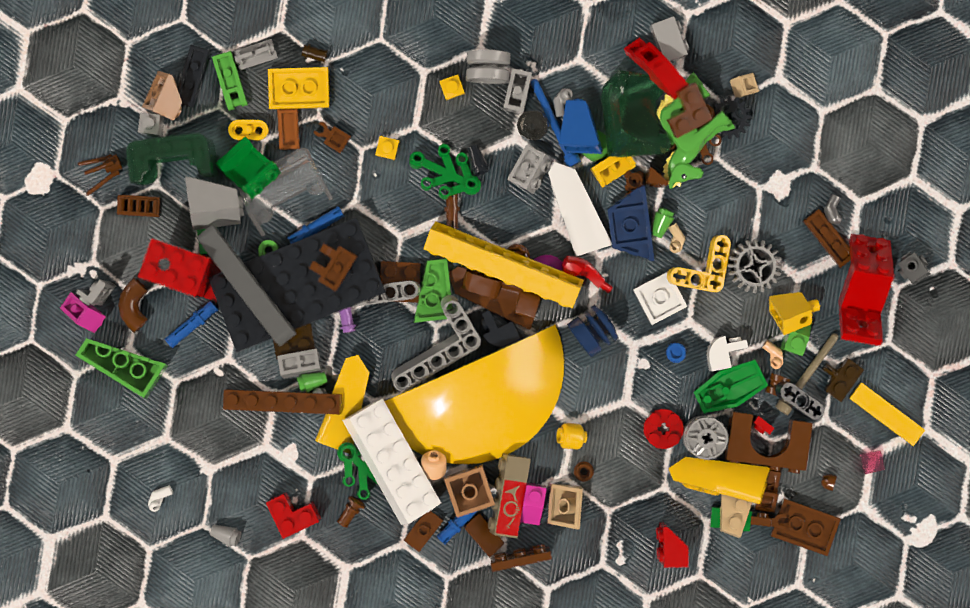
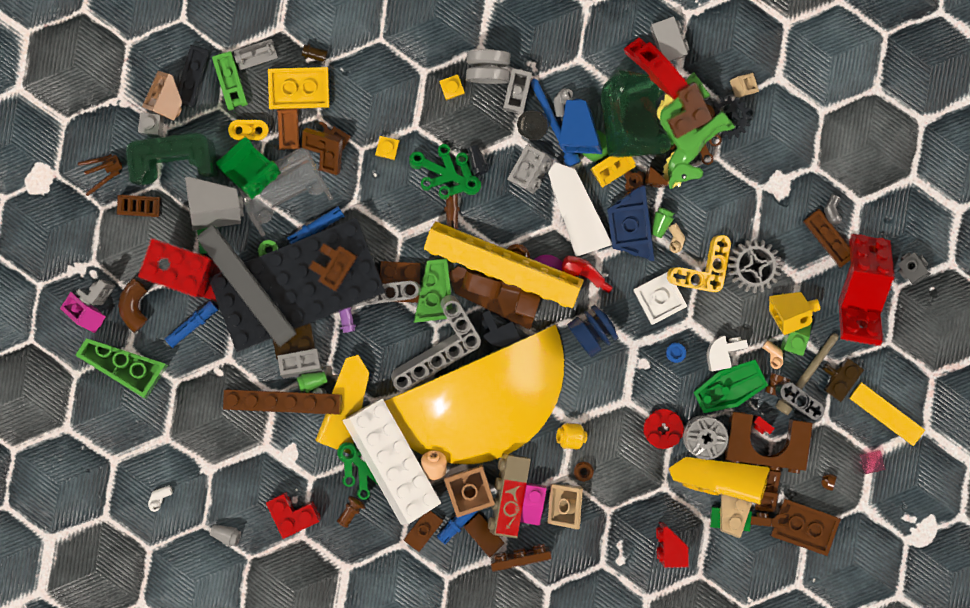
(327, 145): none -> reddish brown plate

